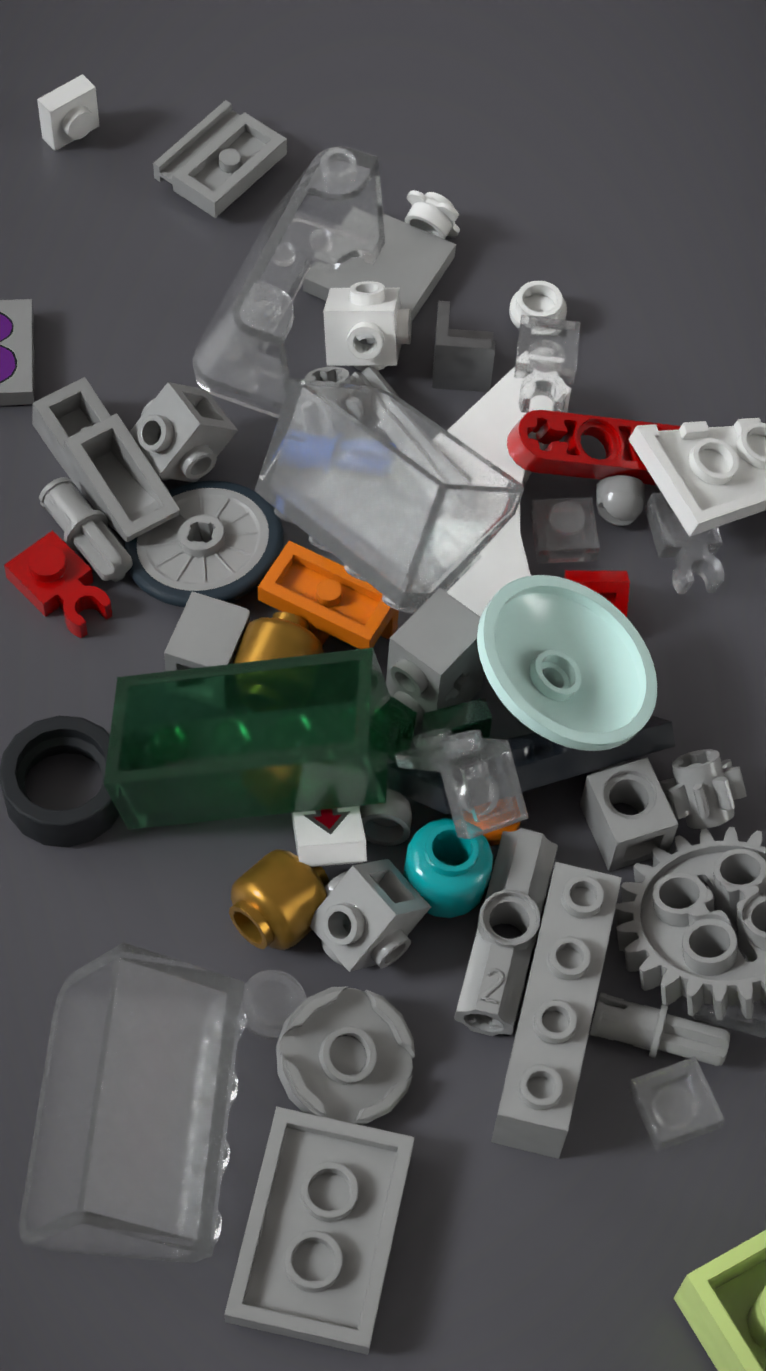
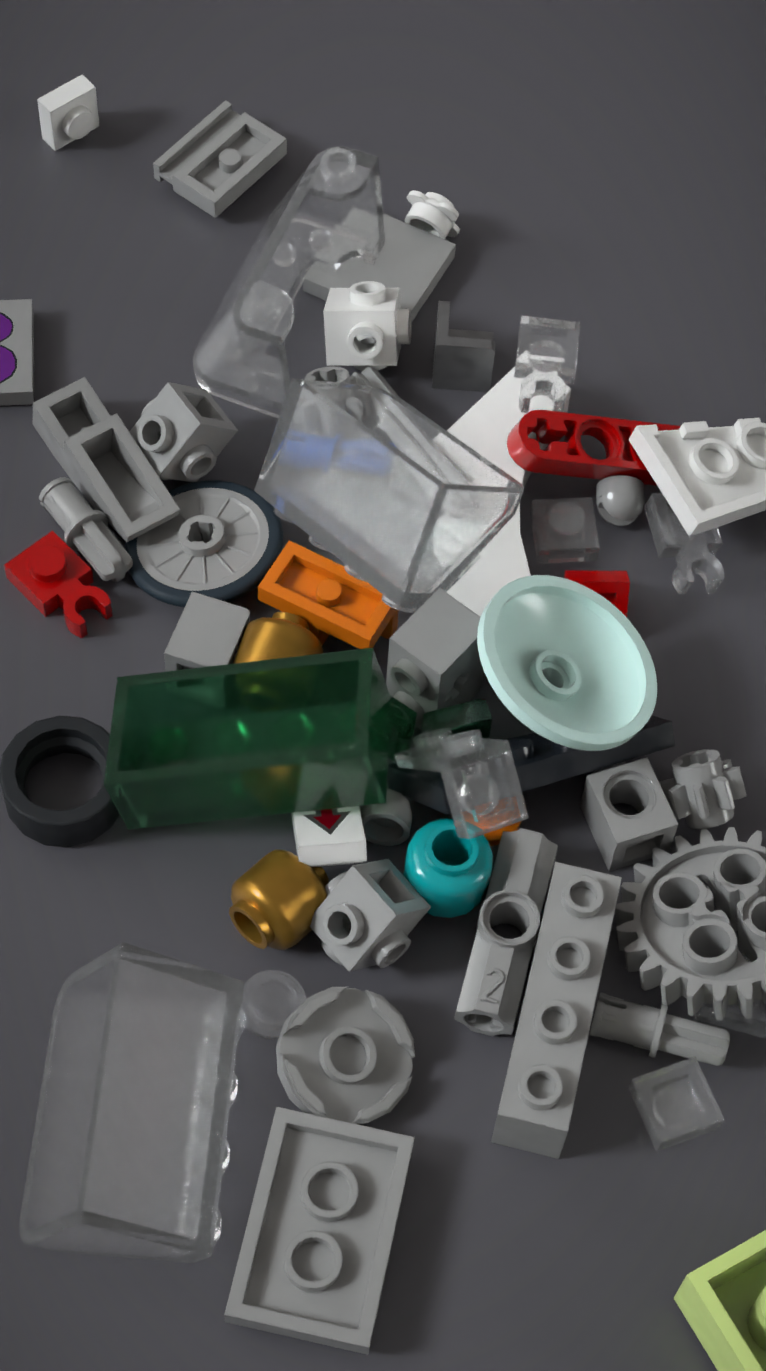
(537, 300): white plate -> none

